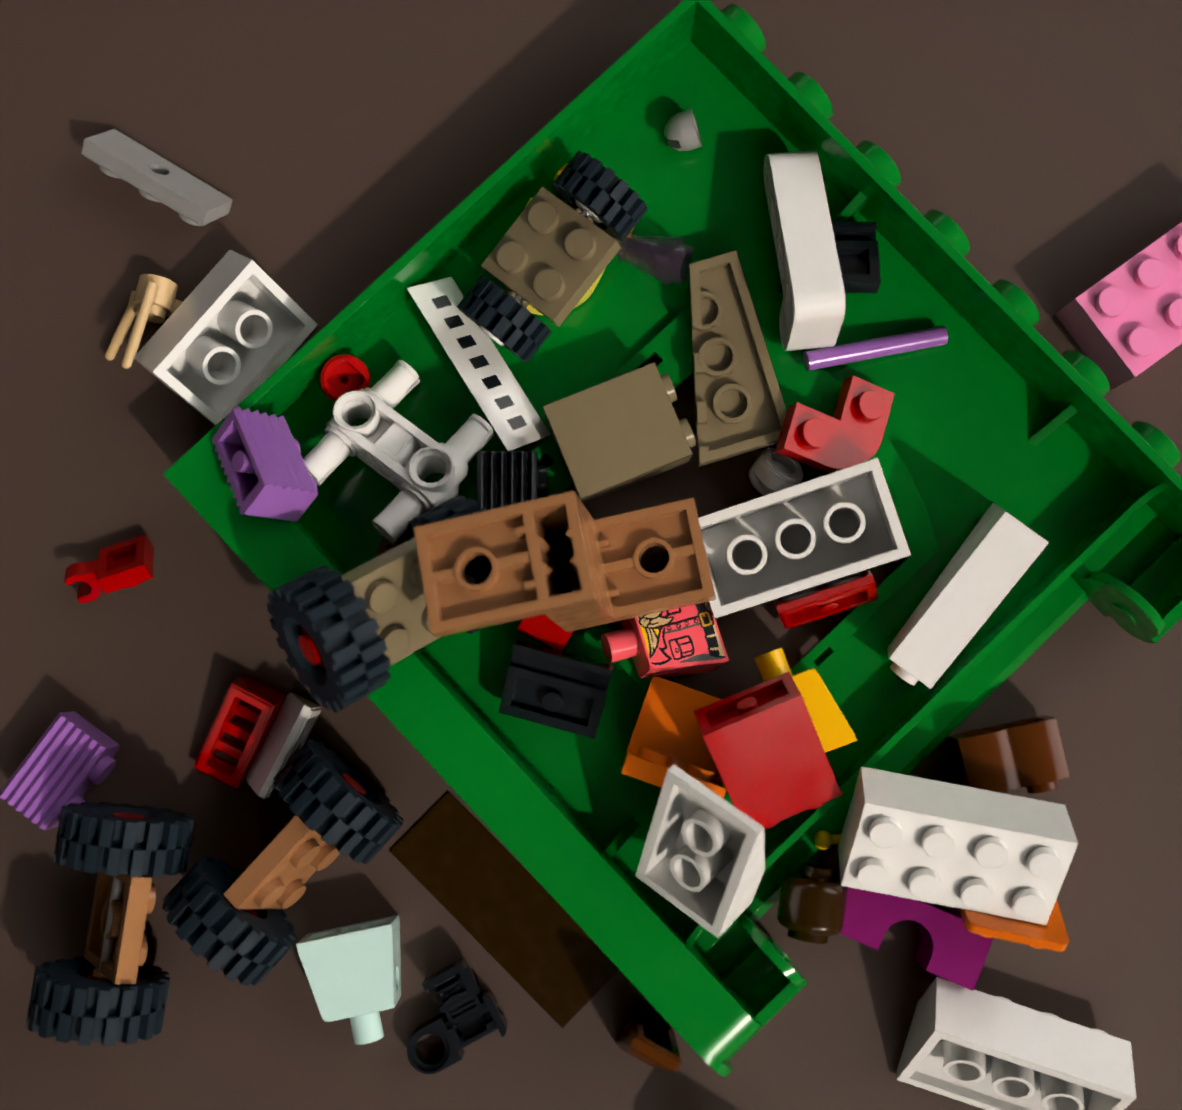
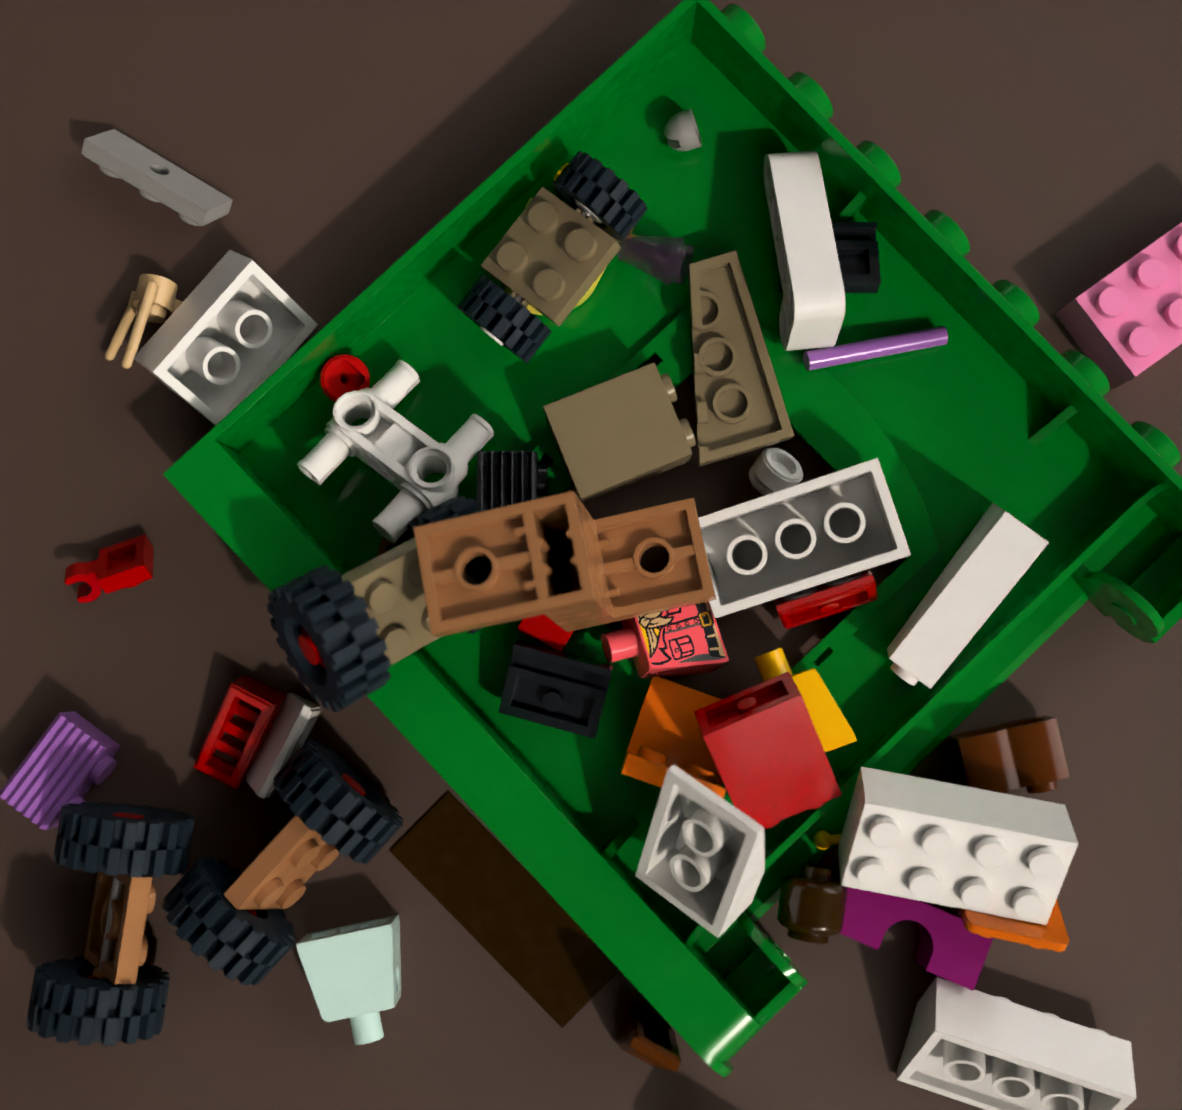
(264, 465): medium lavender brick -> none
(459, 1010): black piece -> none
(479, 364): white sticker -> none
(839, 440): plate -> none

